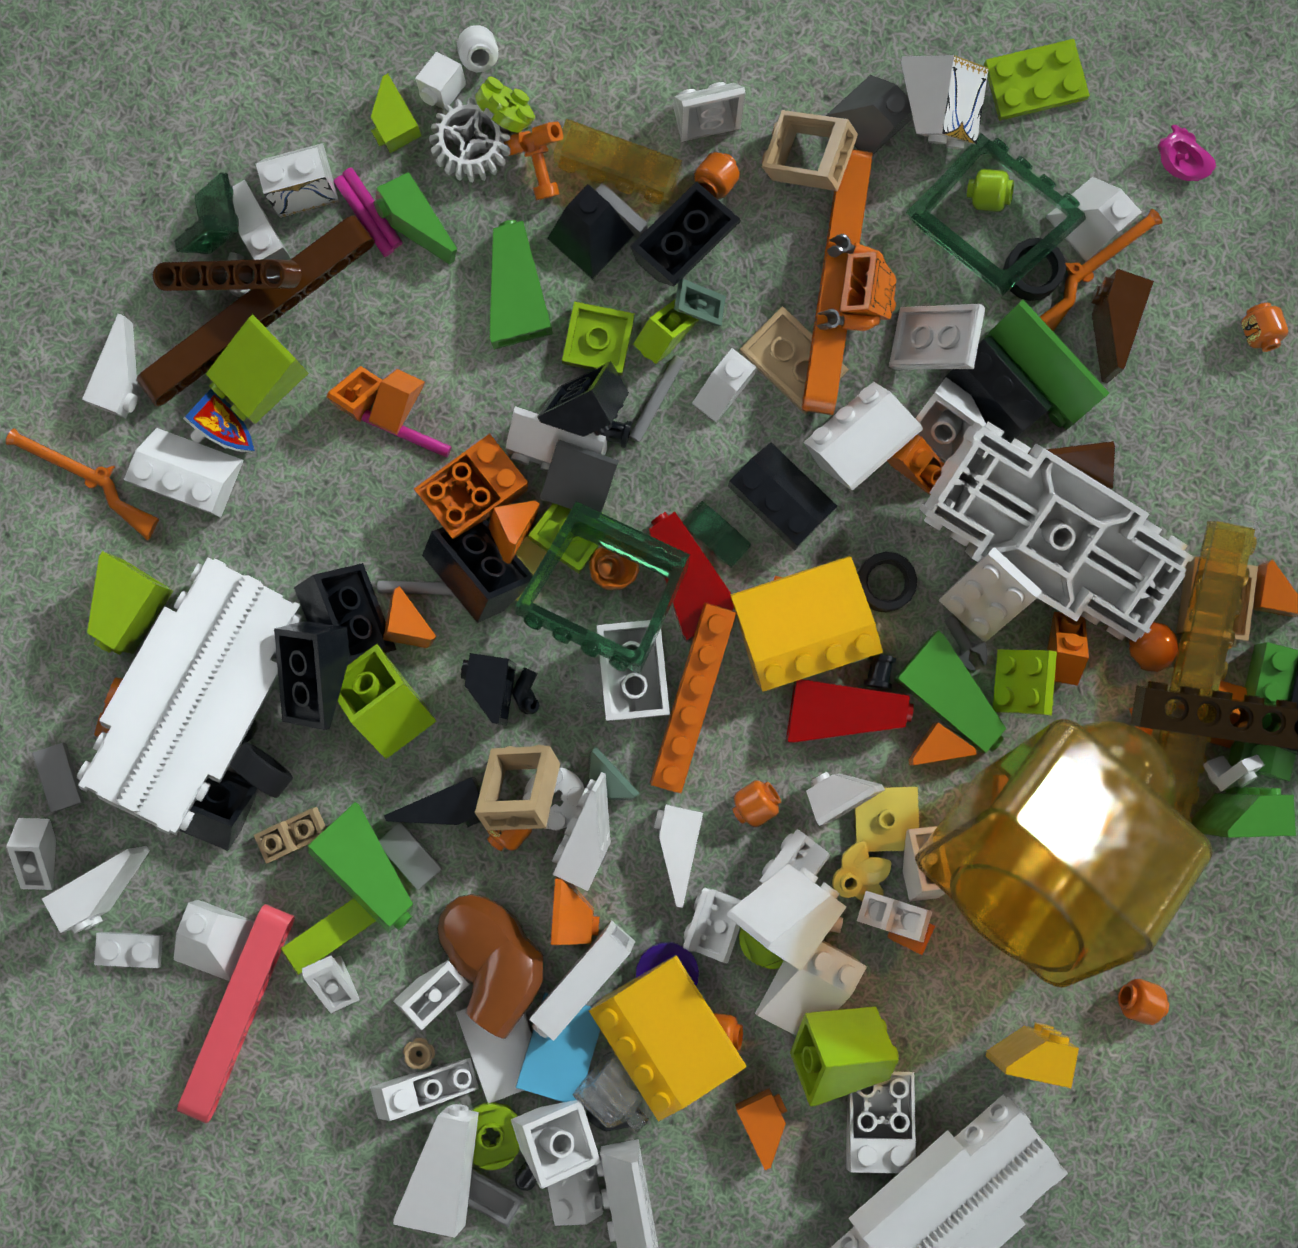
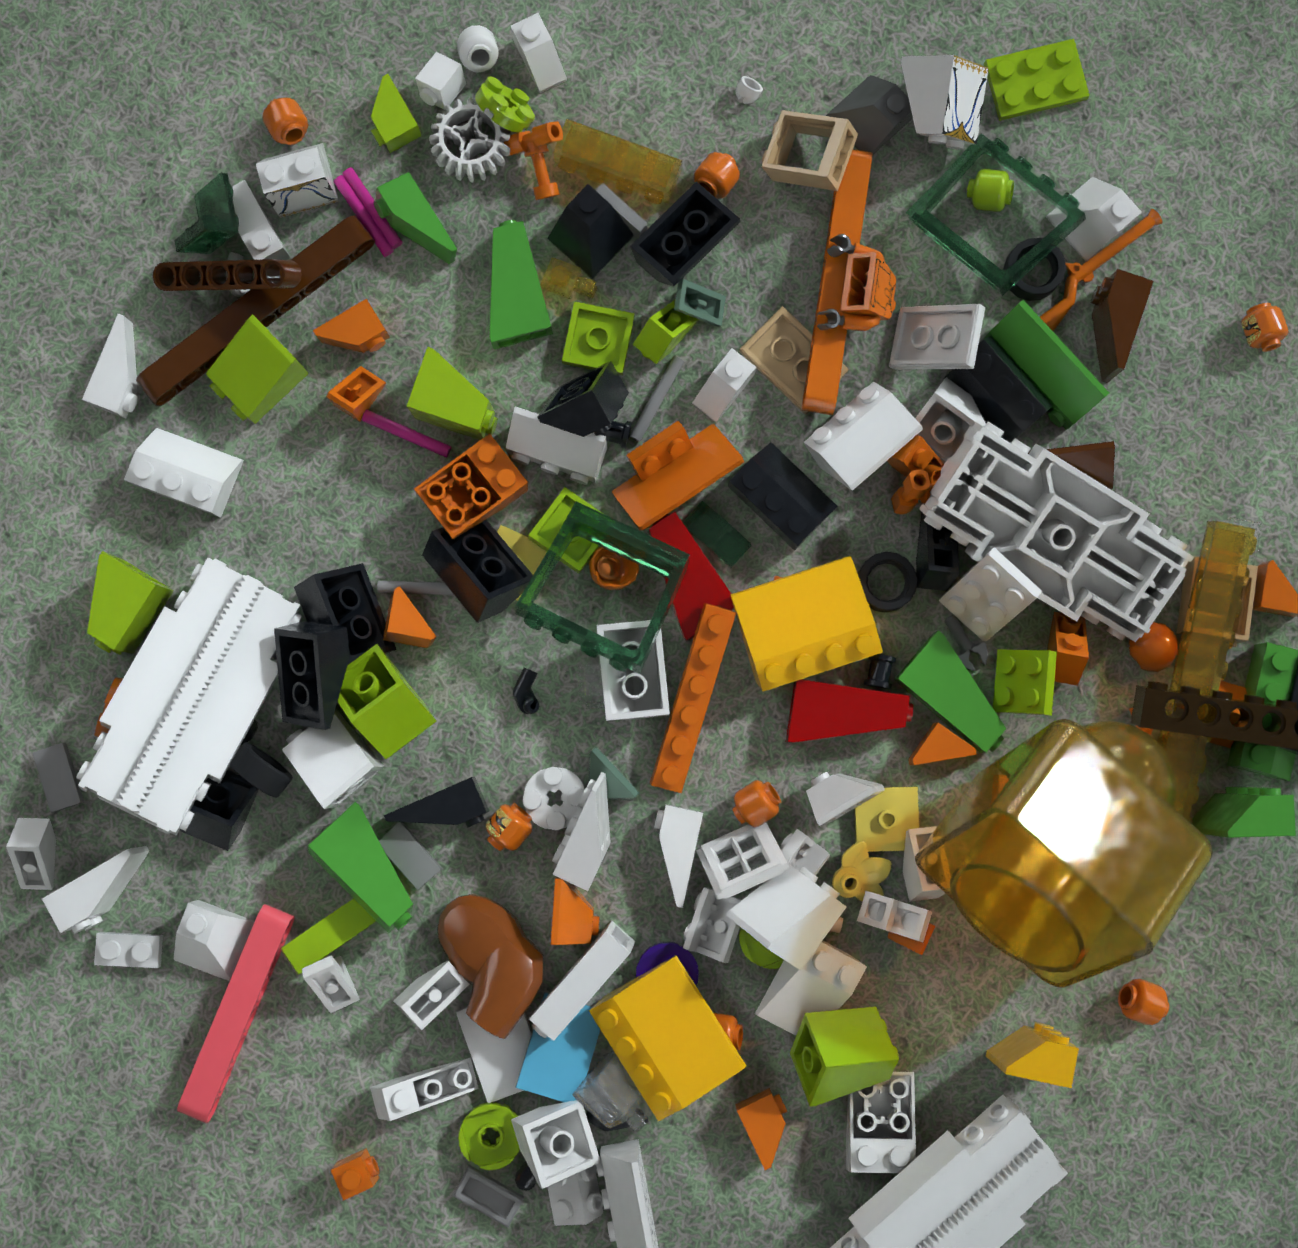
(138, 519): orange piece -> none
(218, 423): shield -> none
(285, 121): none -> orange head
(290, 835): tan slope -> none
(331, 760): none -> white slope
(354, 329): none -> orange slope
(355, 1173): none -> orange brick
(395, 400): orange slope -> none
(413, 1060): tan plate -> none
(441, 1180): white slope -> none
(449, 399): none -> lime slope
(490, 684): black slope -> none
(511, 525): orange slope -> none
(518, 813): tan window -> none
(538, 52): none -> white slope
(564, 279): none -> clear yellow plate
(579, 477): dark grey tile -> none
(673, 471): none -> orange bracket
(709, 110): white slope -> none
(742, 860): none -> white piece
(748, 89): none -> white hinge
(914, 488): none -> orange bar
(936, 557): none -> black slope
(1184, 157): dark pink hat -> none
(1226, 777): white bracket -> none

